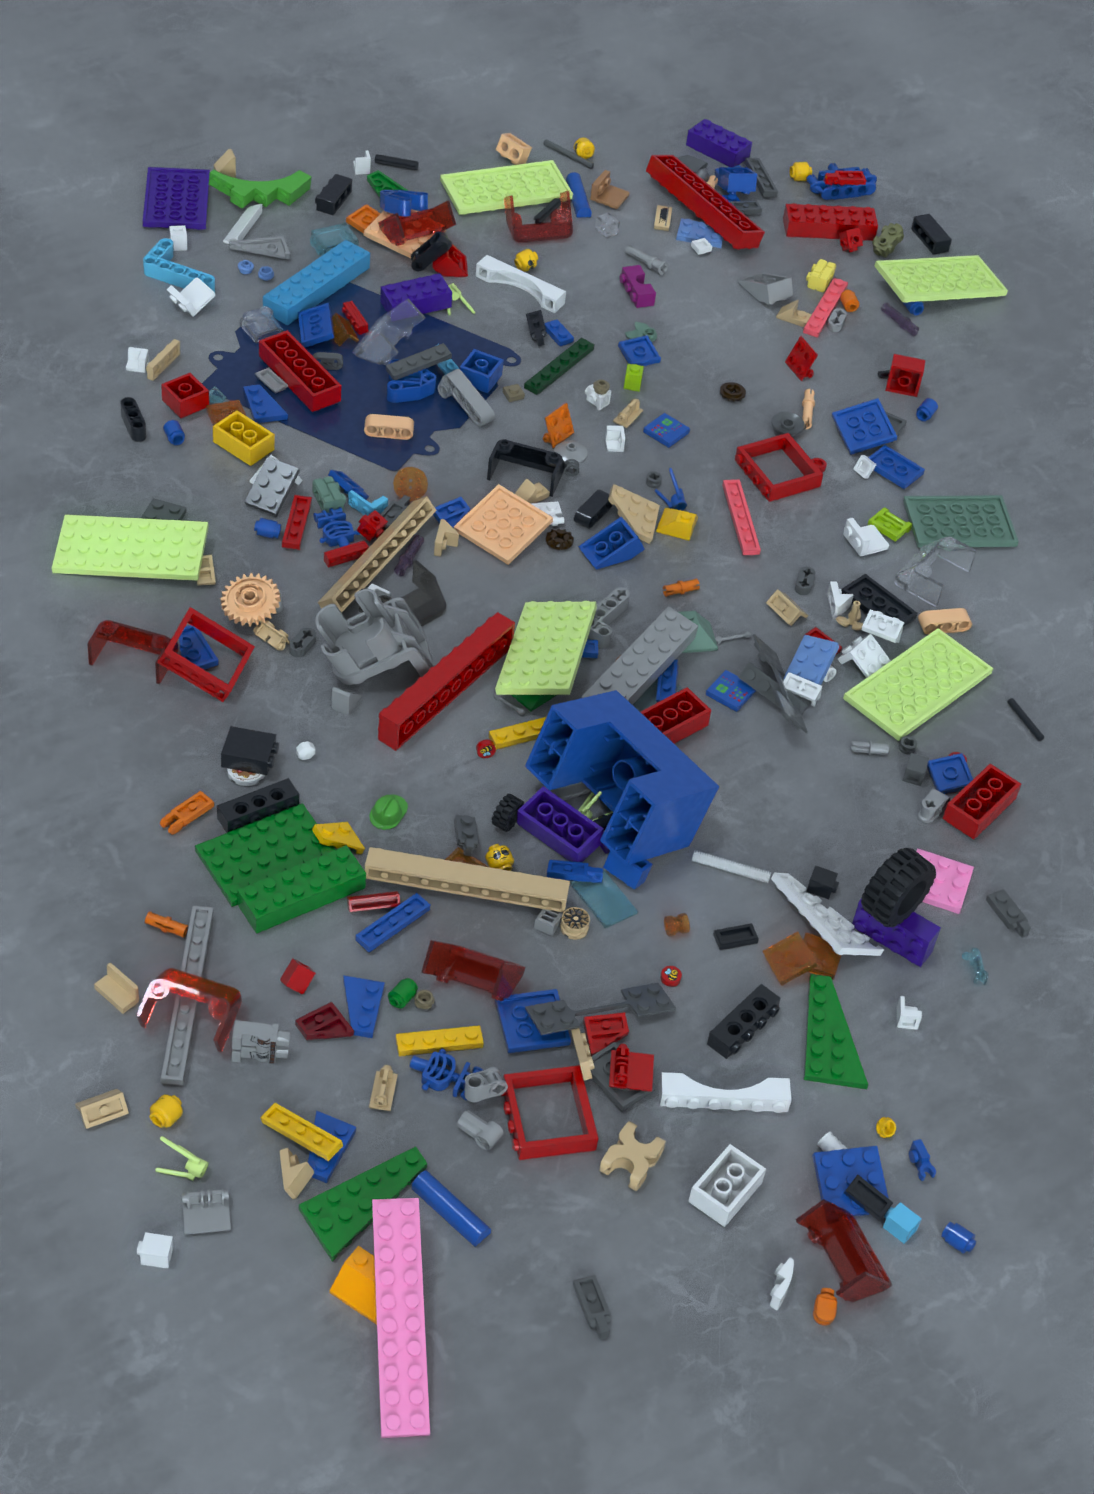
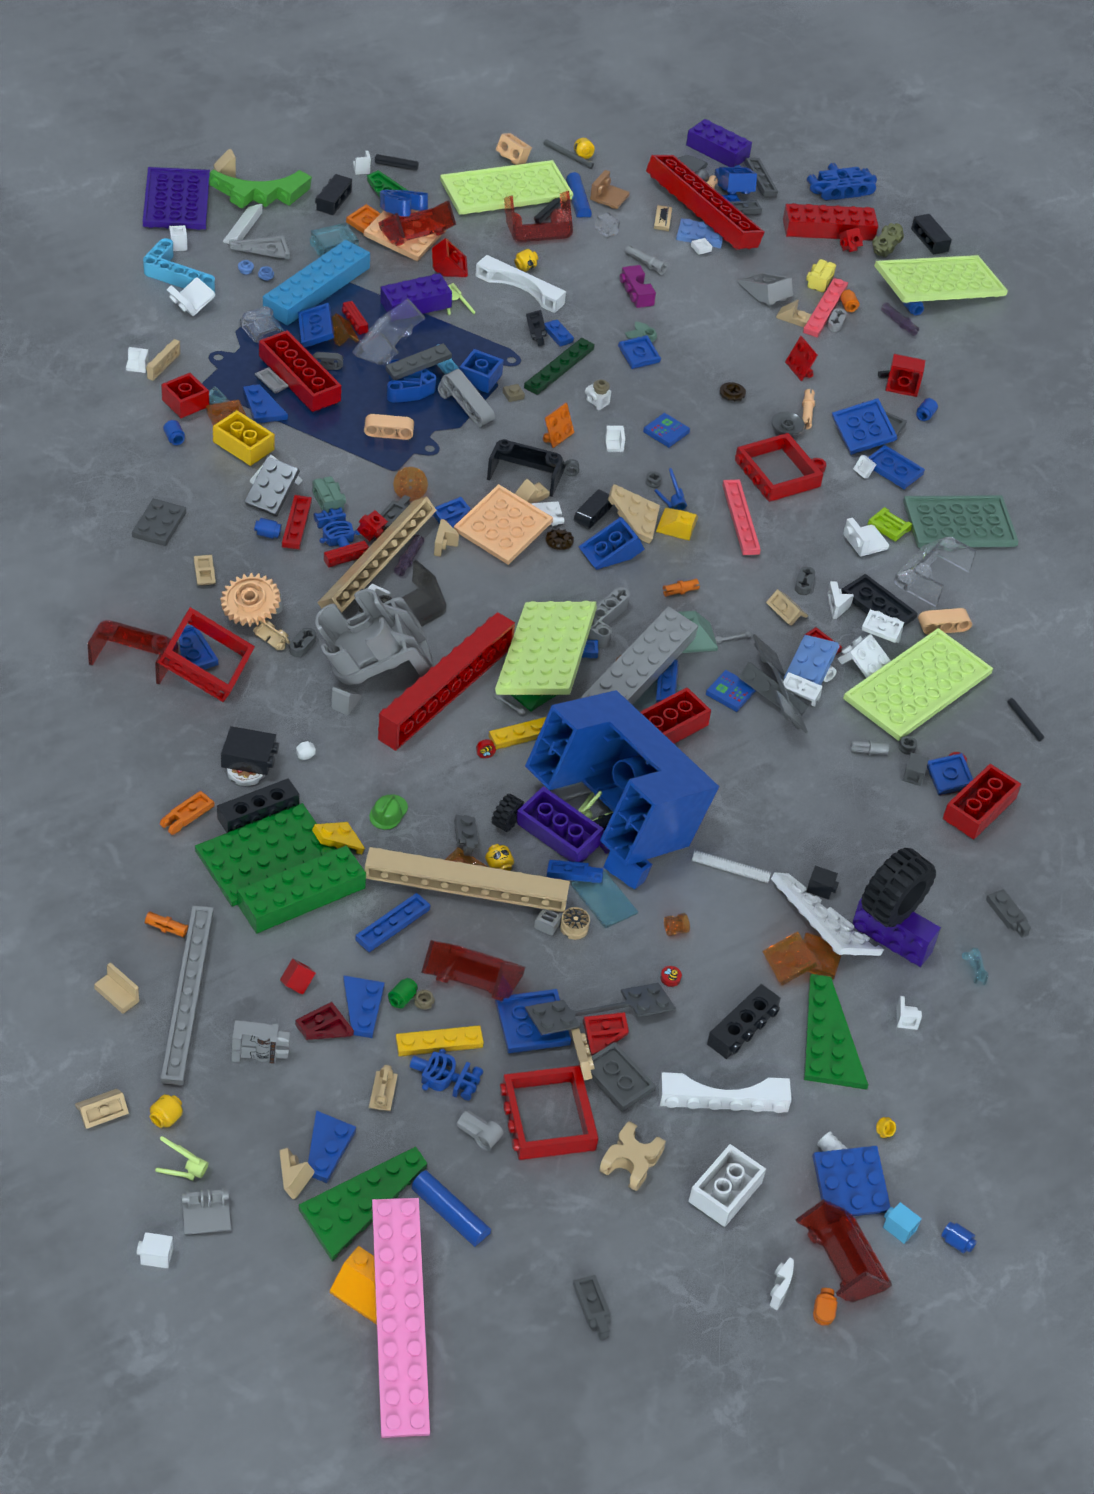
(130, 547): yellowish green plate -> none
(133, 419): black beam -> none
(222, 999): clear red windscreen -> none
(301, 1131): yellow plate -> none
(347, 483): blue hinge -> none
(365, 507): medium azure bracket -> none
(373, 901): red piece -> none
(430, 251): black piece -> none
(484, 1084): light grey piece -> none
(571, 450): light grey dish -> none
(629, 414): tan hinge -> none
(631, 1069): red hinge -> none
(633, 377): lime slope -> none
(735, 936): black tile -> none
(800, 171): yellow head -> none
(845, 178): red hinge -> none
(853, 616): tan plant -> none
(868, 1197): black tile -> none
(920, 1157): blue plate -> none
(933, 806): light grey piece -> none
(950, 882): bright pink plate -> none

